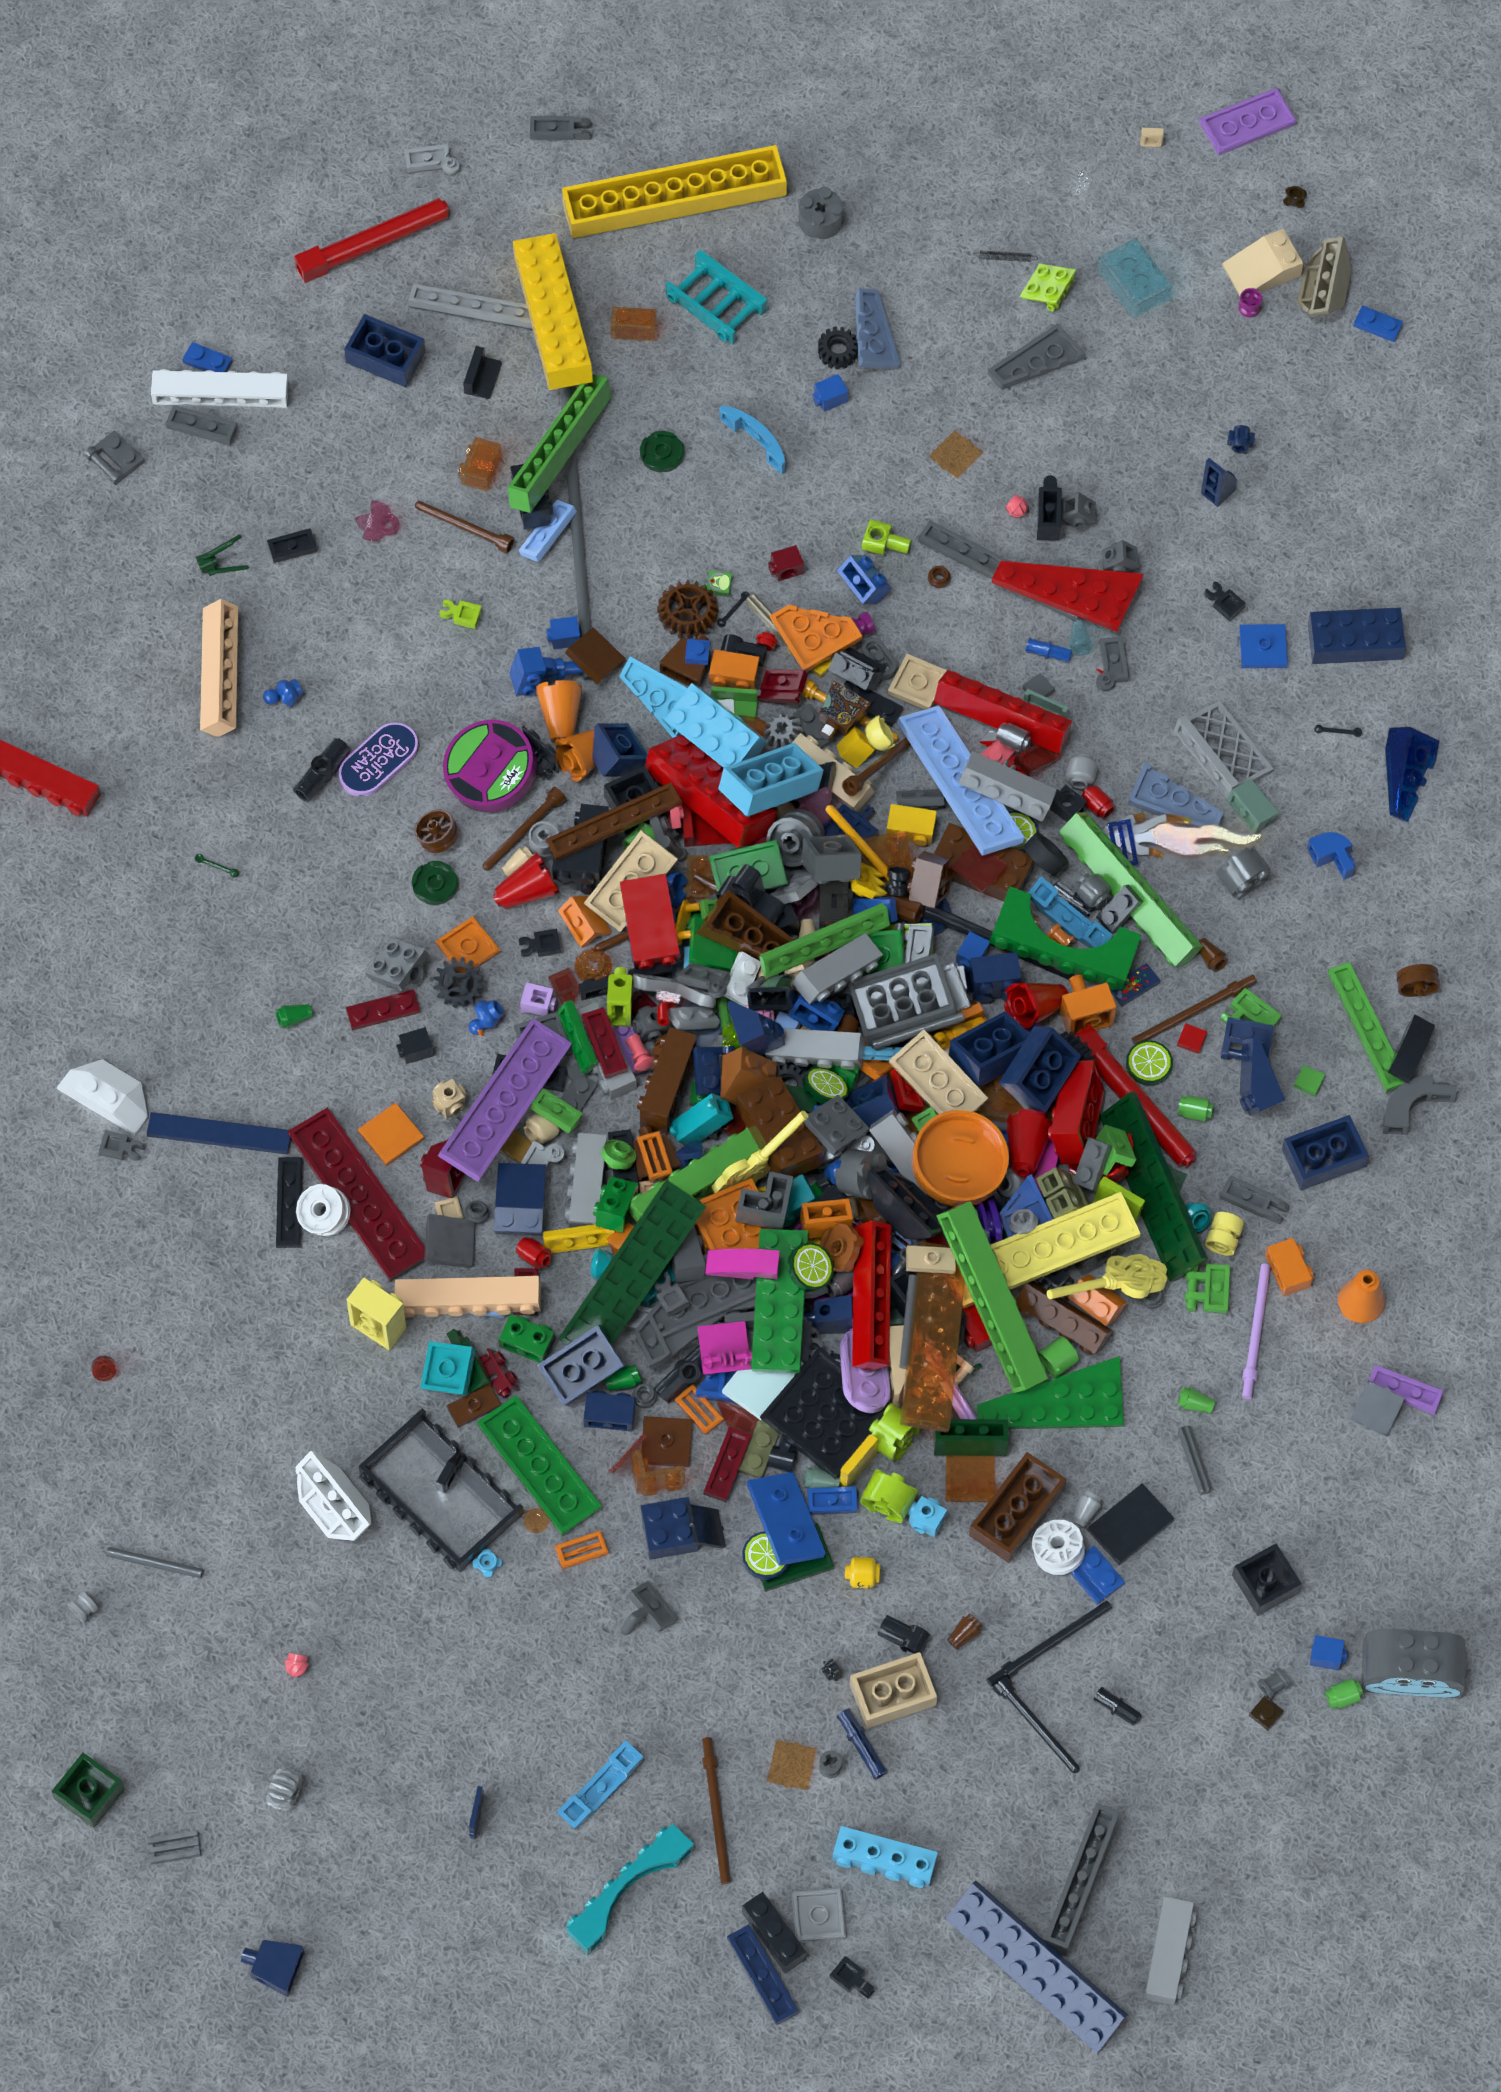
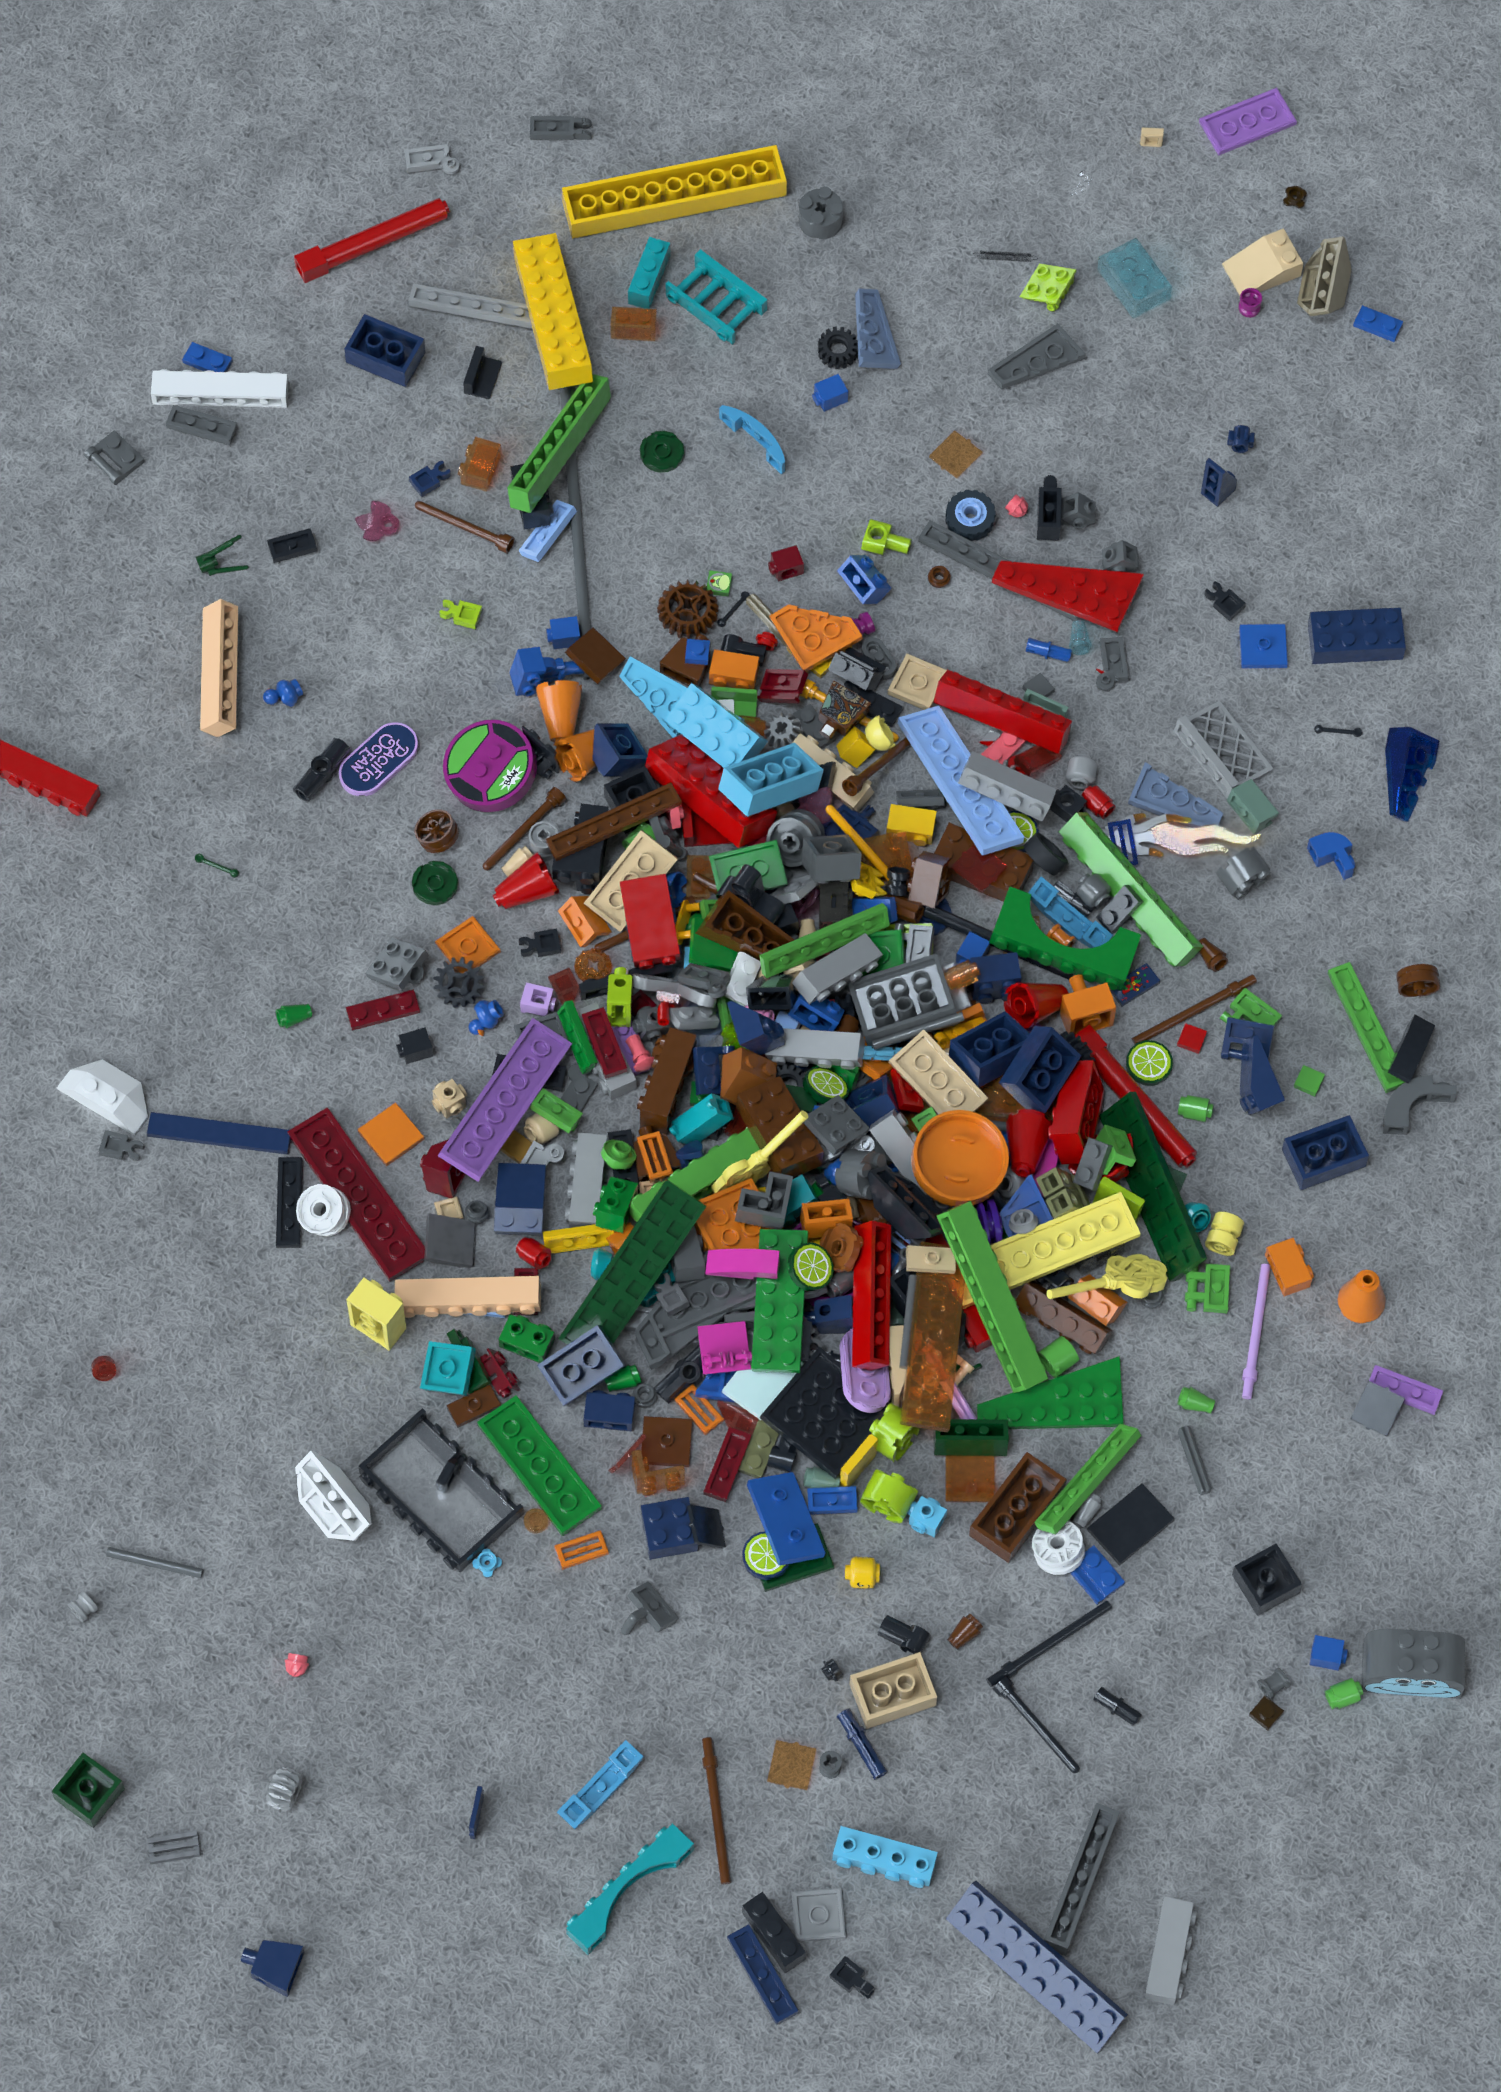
(428, 480): none -> dark blue plate
(649, 273): none -> teal brick
(962, 975): none -> clear orange brick
(970, 503): none -> black wheel
(1013, 737): flat silver brick -> none
(1087, 1479): none -> bright green plate
(1253, 1199): dark grey hinge -> none

